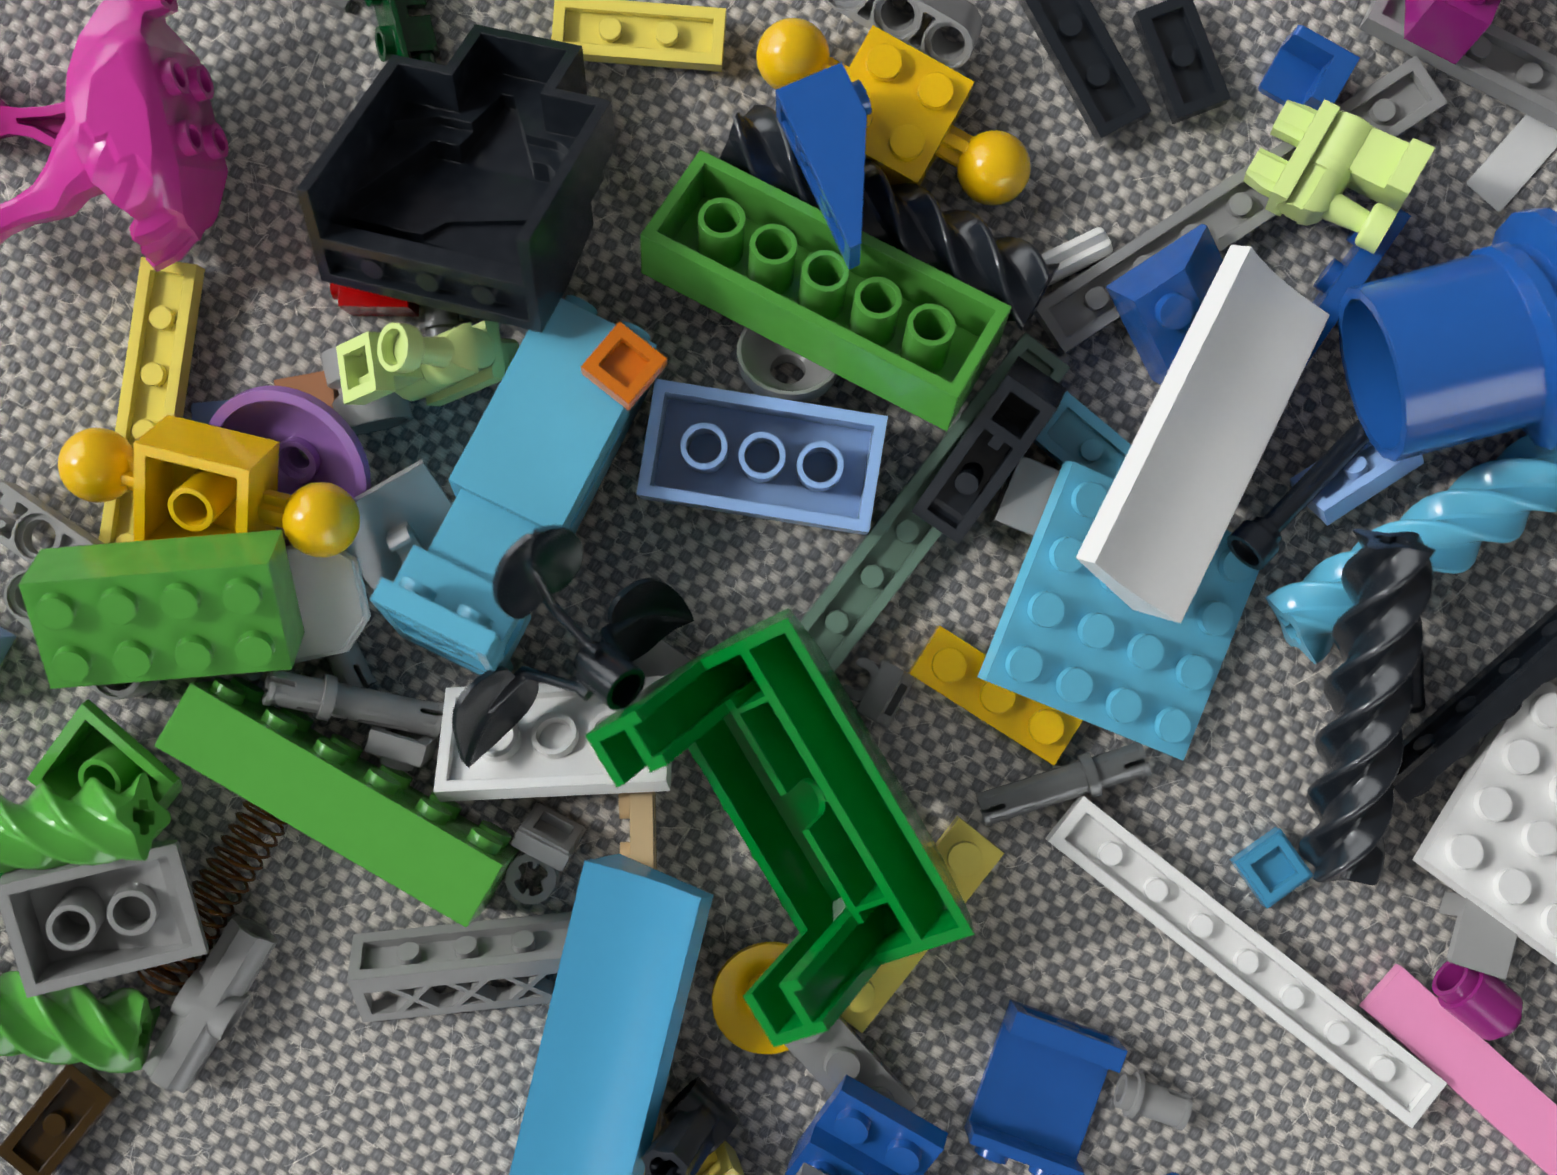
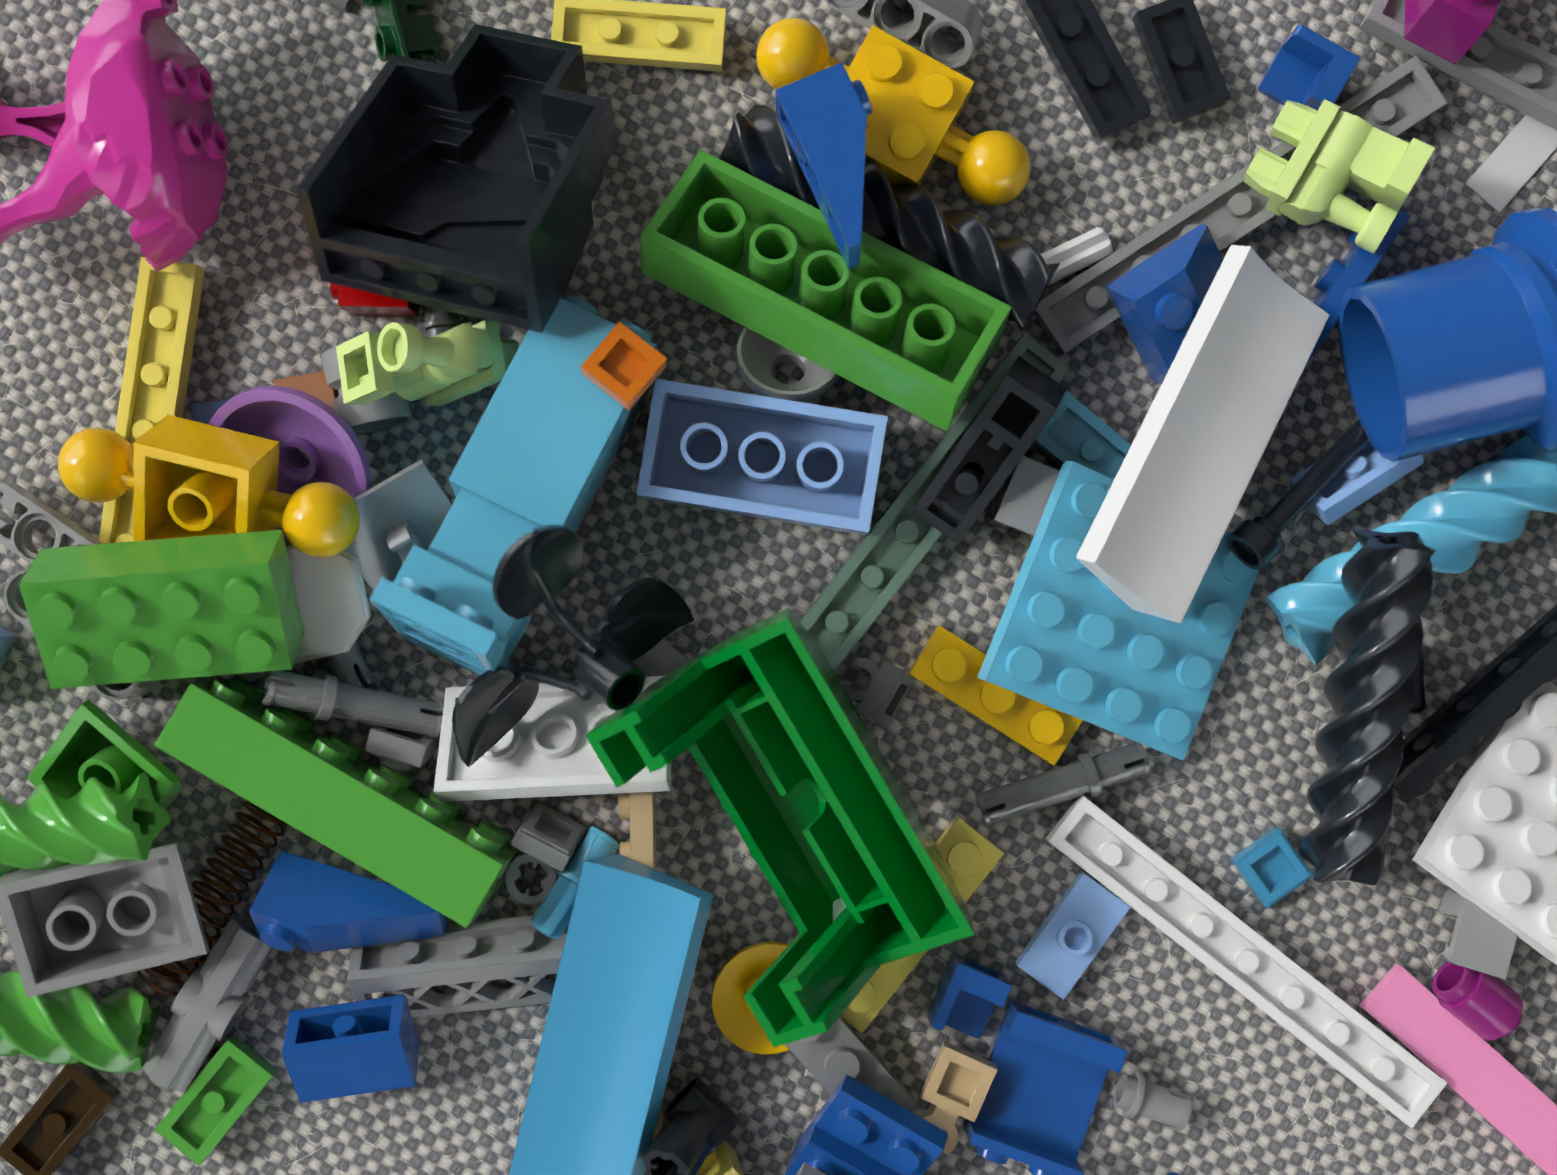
(216, 1100): none -> bright green plate
(335, 909): none -> blue slope
(351, 1048): none -> blue brick
(556, 909): none -> medium azure axle
(956, 1089): none -> tan plate
(967, 996): none -> blue panel
(1072, 935): none -> light blue plate

